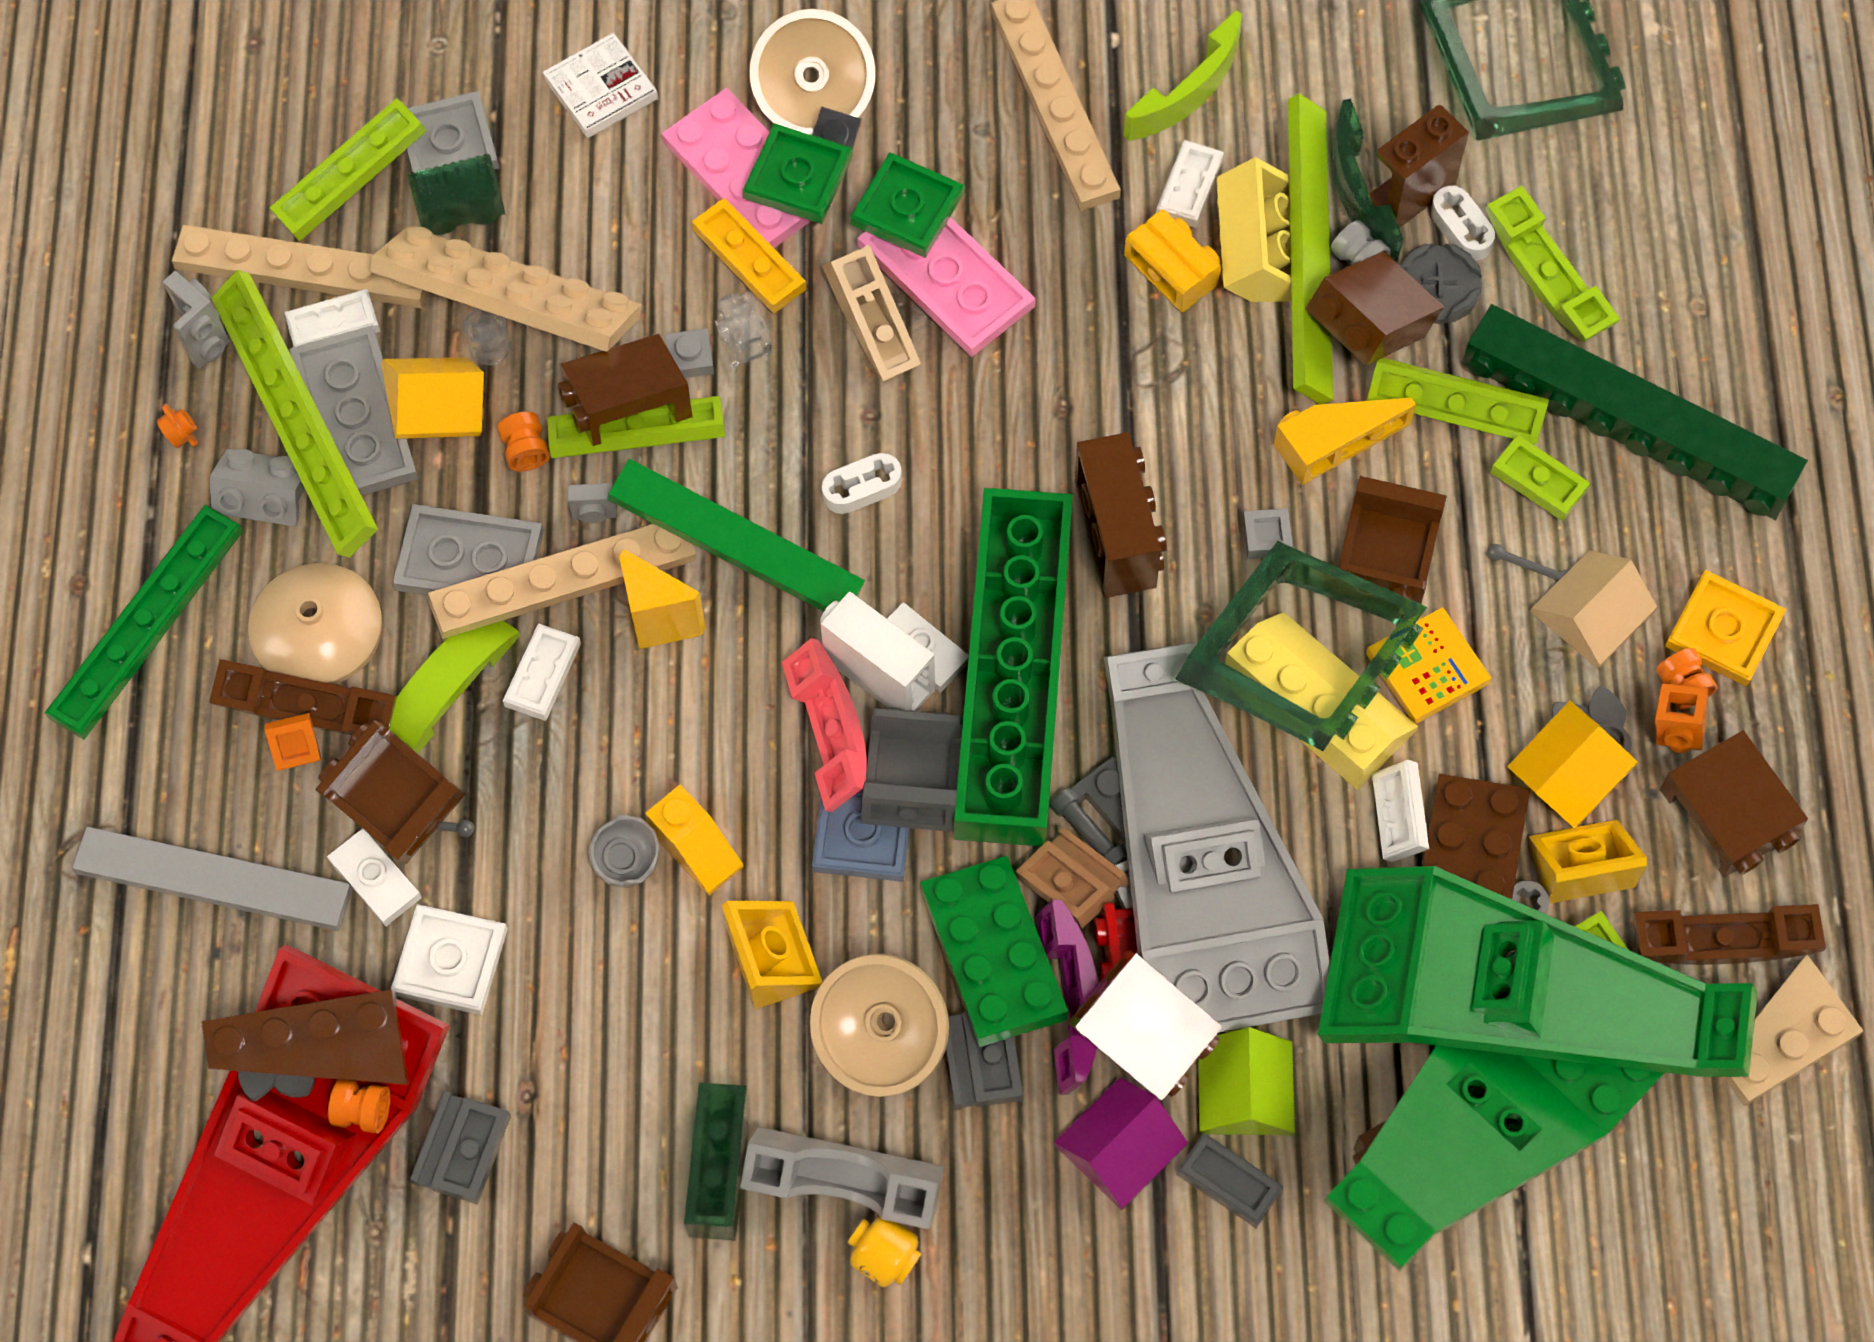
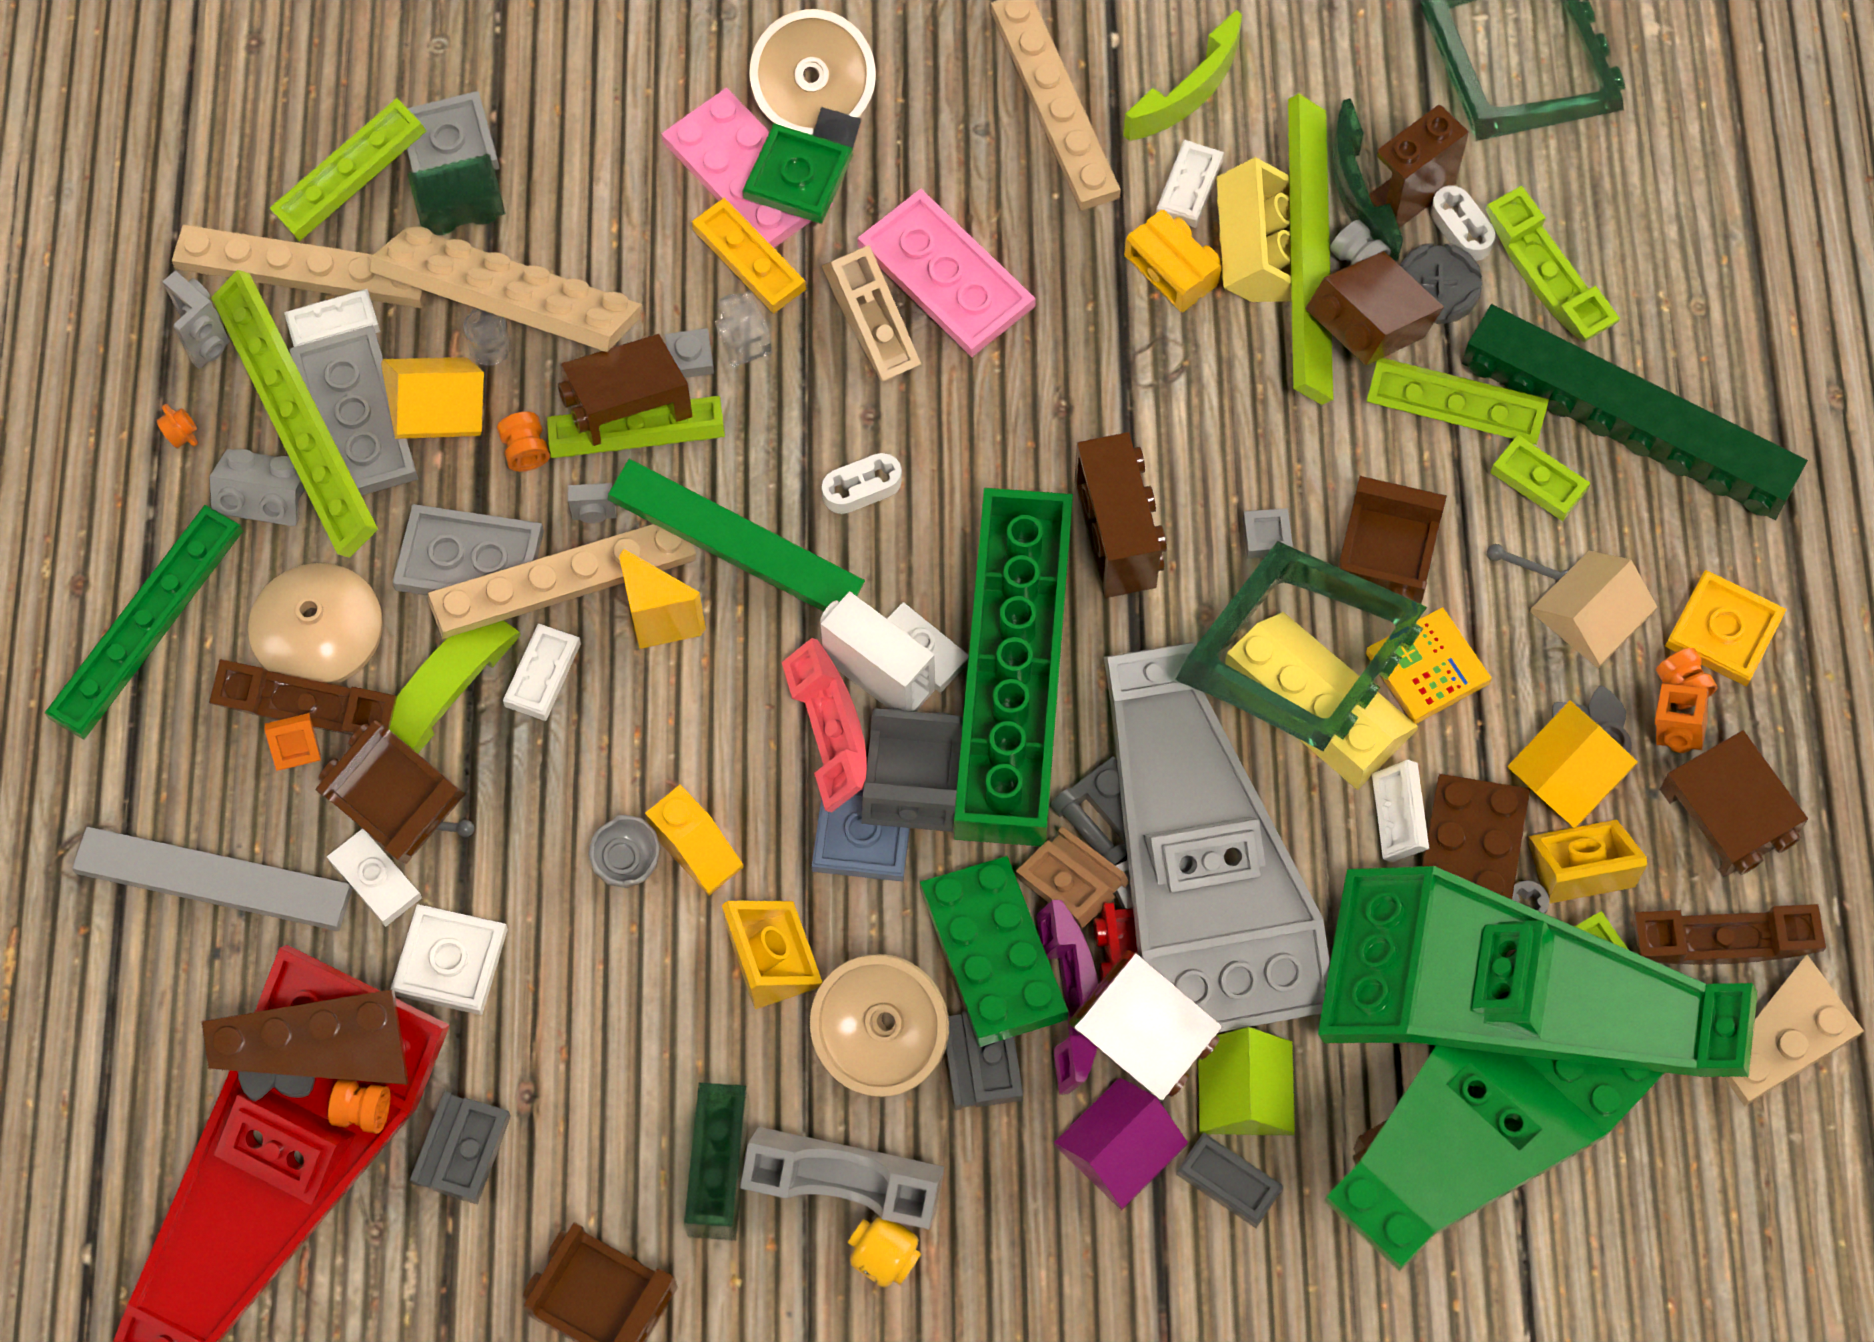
(600, 85): white tile -> none
(907, 204): green tile -> none
(1336, 432): yellow slope -> none

